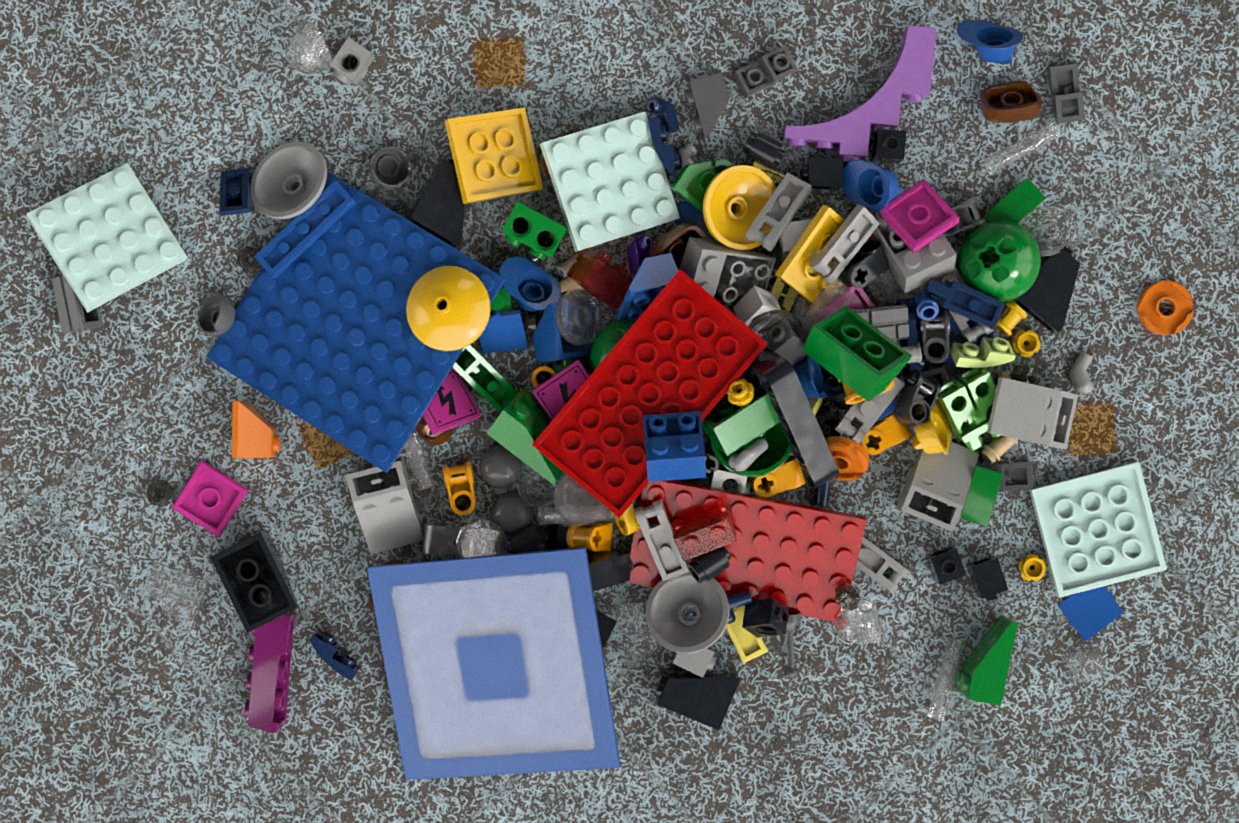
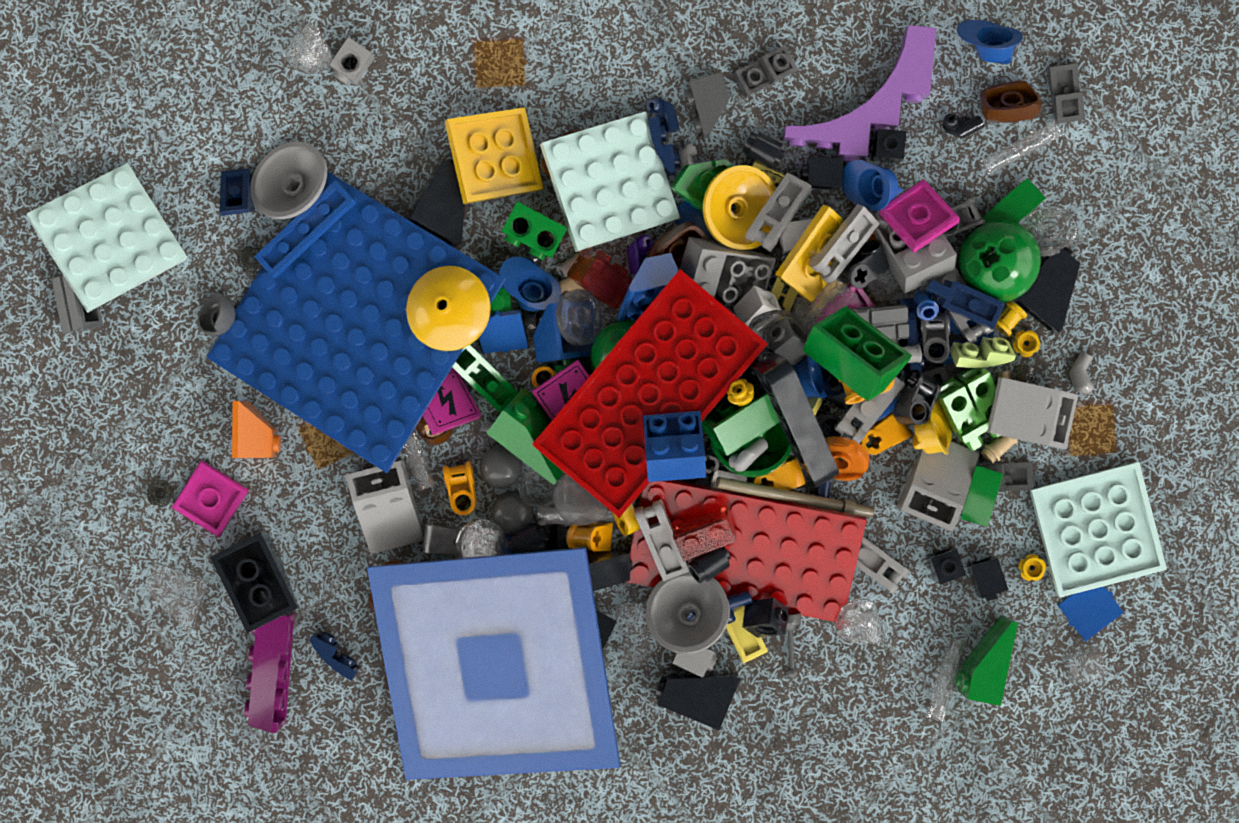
(389, 167): dark grey hair -> none
(842, 505): none -> dark tan bar
(847, 596): clear smoke plate -> none
(962, 129): none -> black arm
(1149, 311): orange tile -> none

